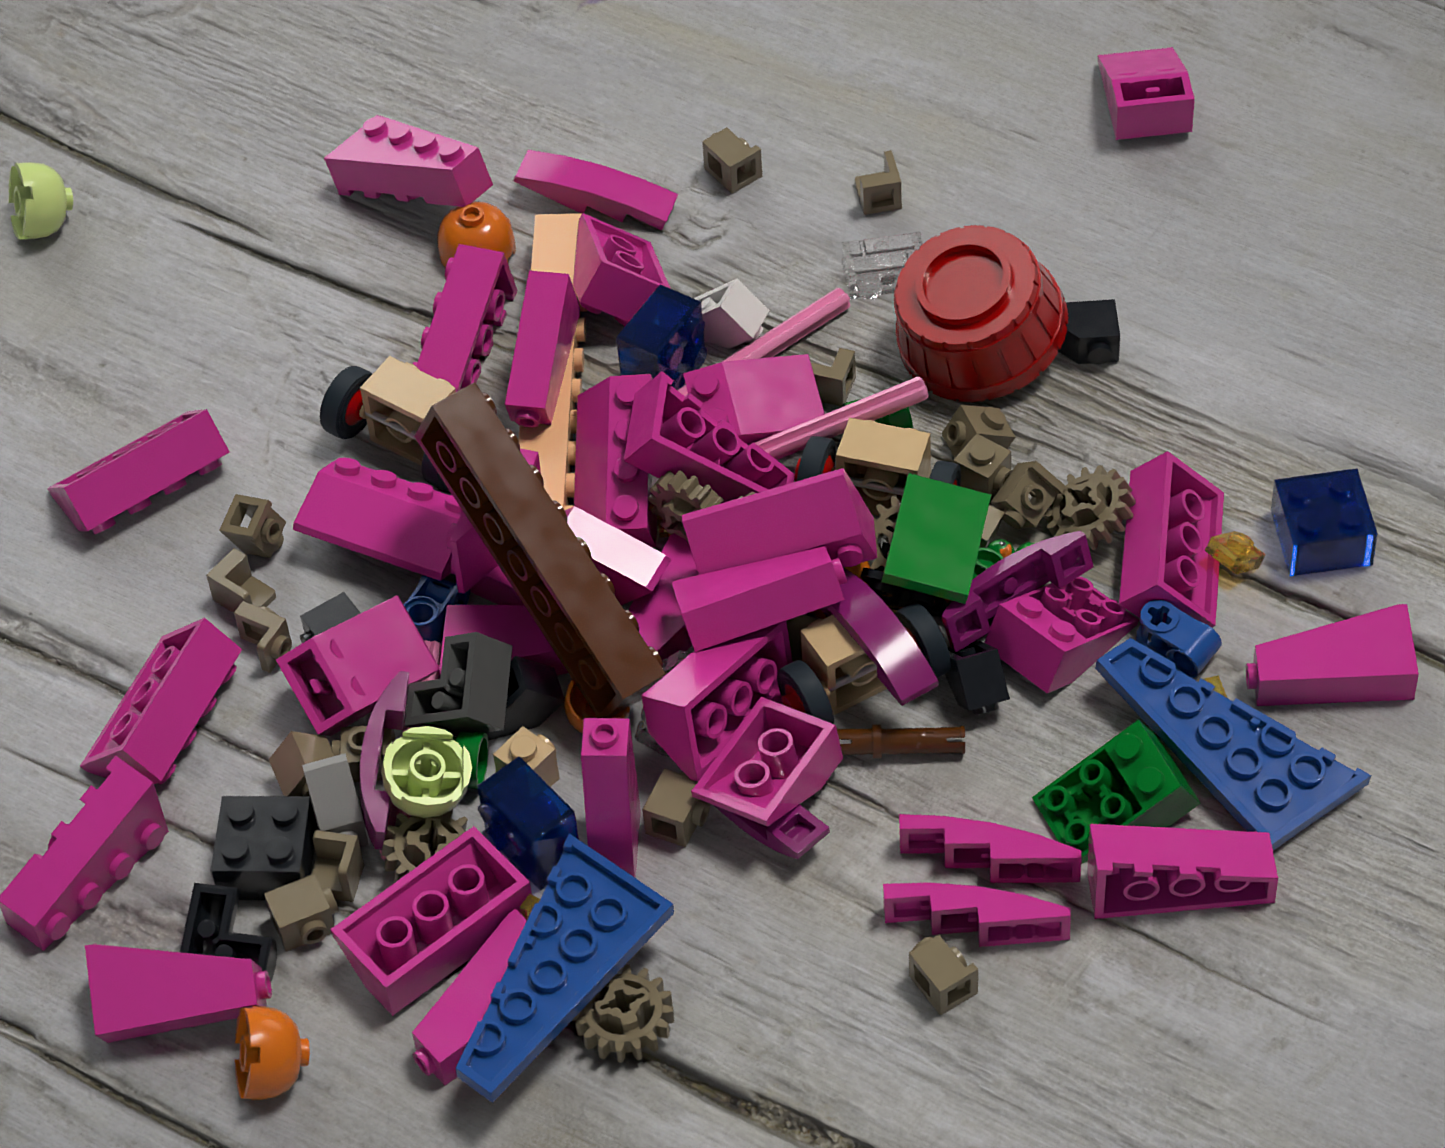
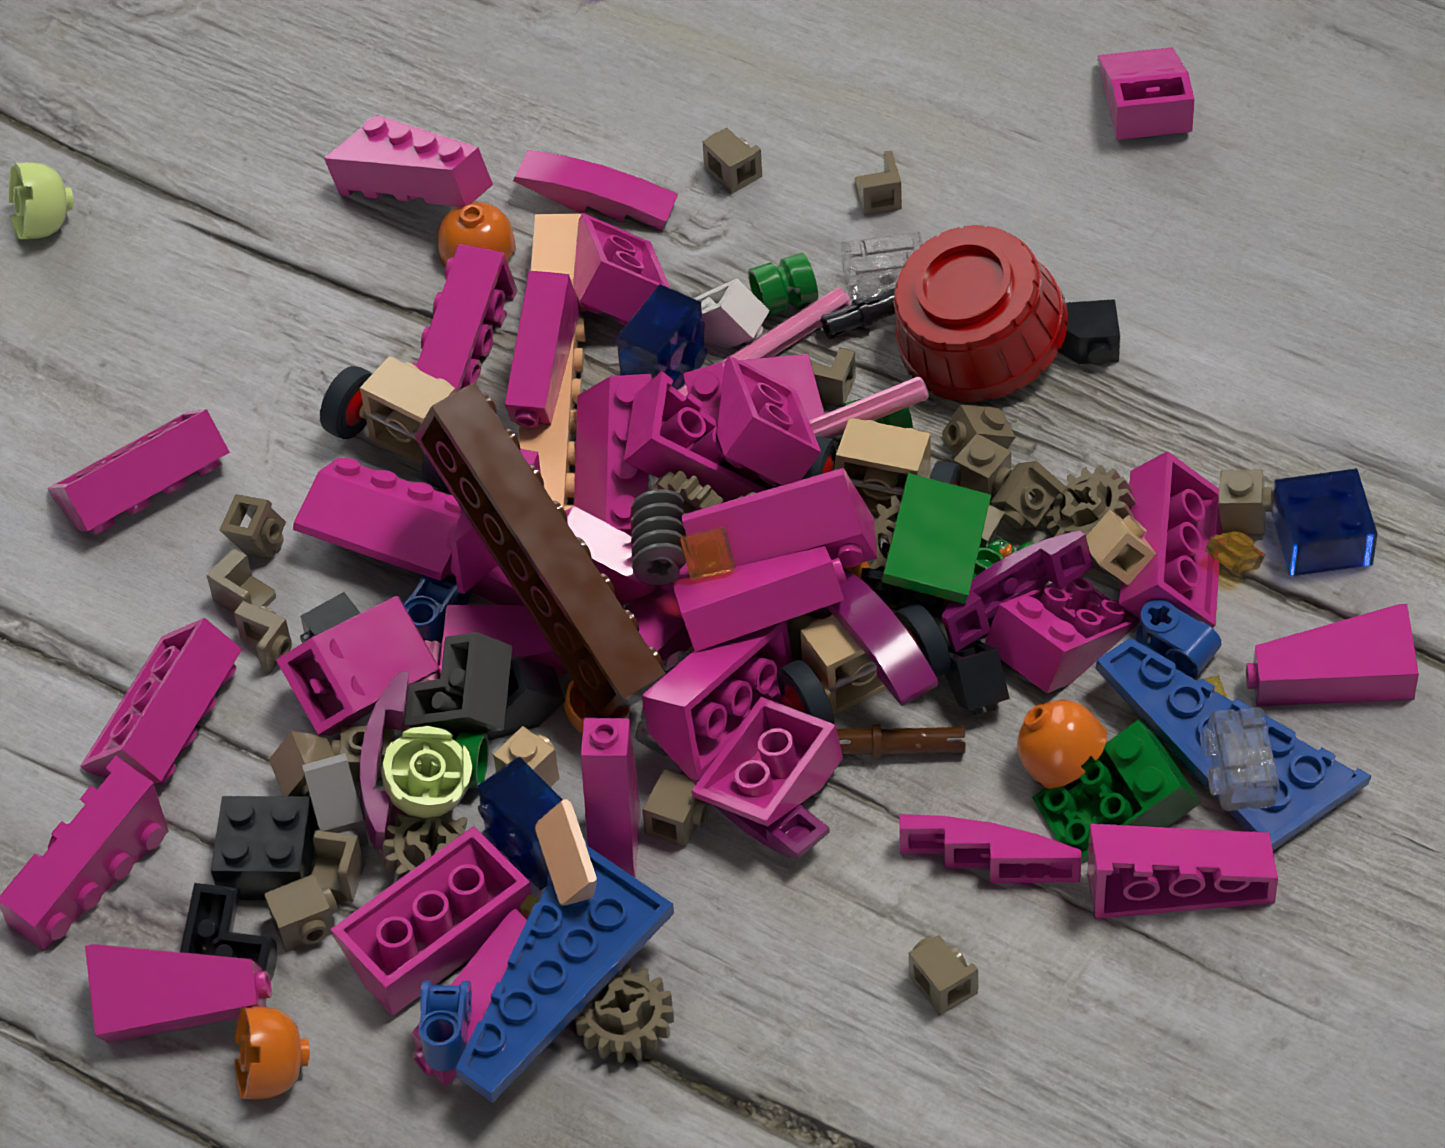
(444, 1016): none -> blue piece
(566, 854): none -> light nougat slope
(656, 536): none -> dark grey piece
(708, 553): none -> plate
(764, 426): none -> dark pink slope
(786, 284): none -> green wheel
(859, 314): none -> black pin
(992, 913): dark pink slope -> none
(1059, 741): none -> orange cylinder
(1120, 546): none -> tan brick
(1241, 759): none -> clear brick
(1244, 501): none -> dark tan brick

